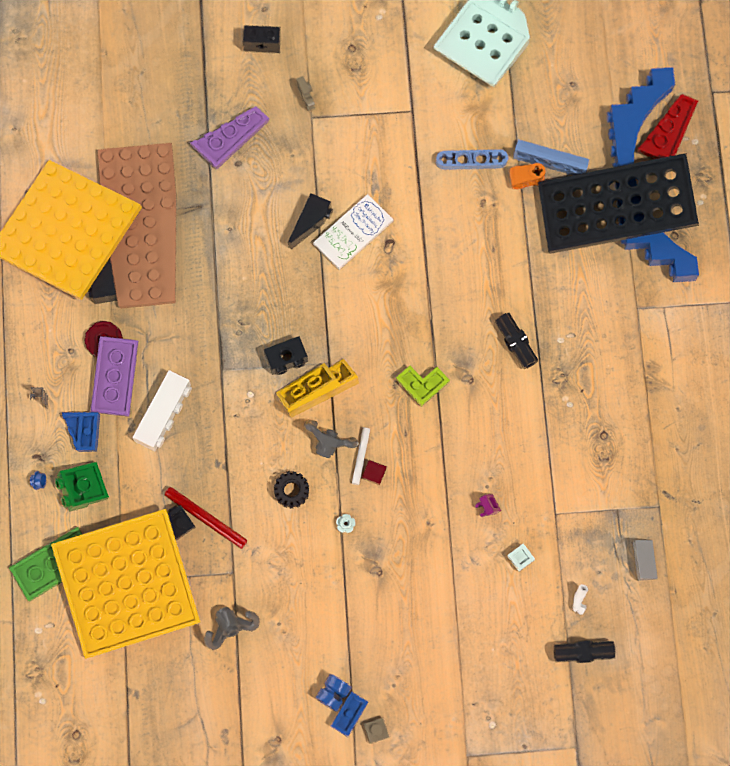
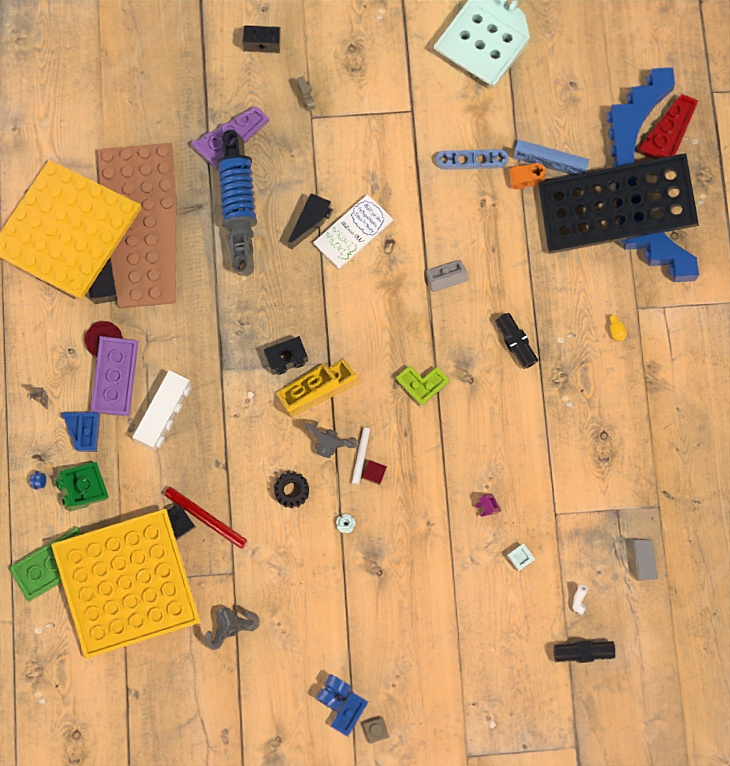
(237, 201): none -> piece
(447, 275): none -> light grey slope
(617, 329): none -> yellow cylinder

